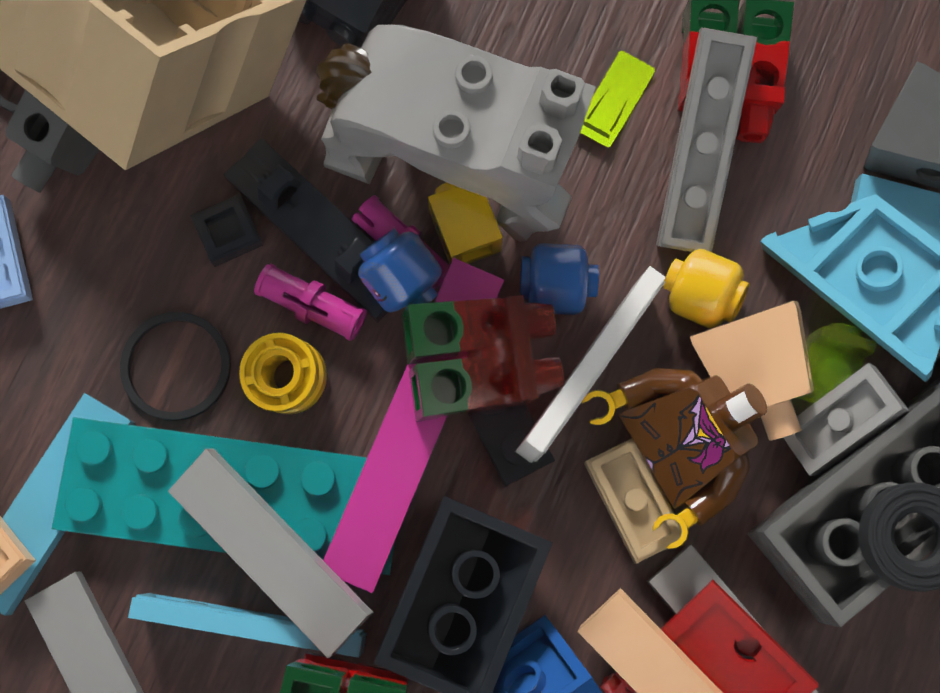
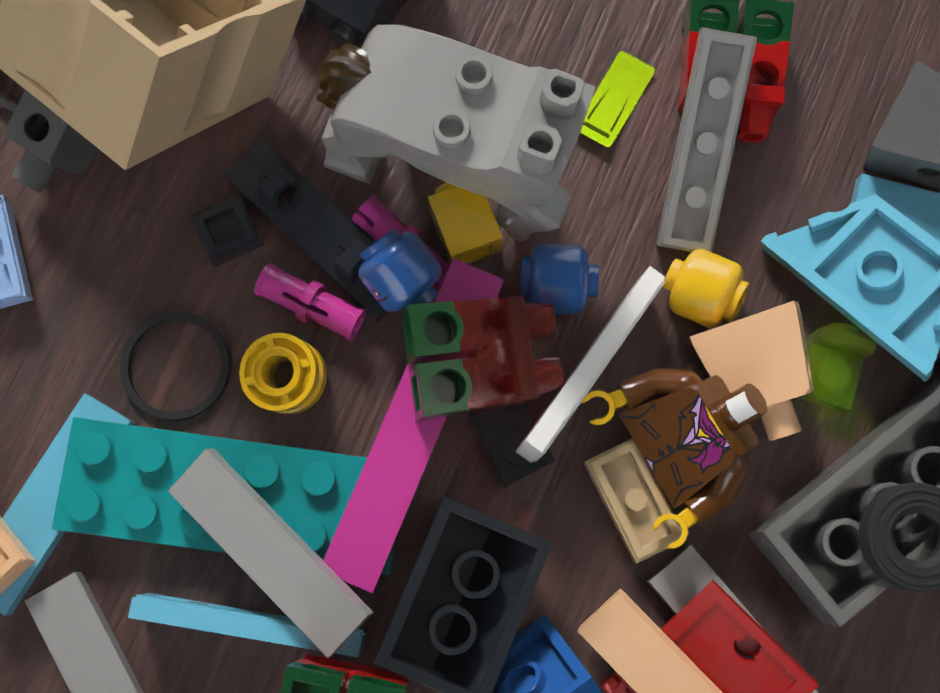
(845, 420): light grey plate -> none

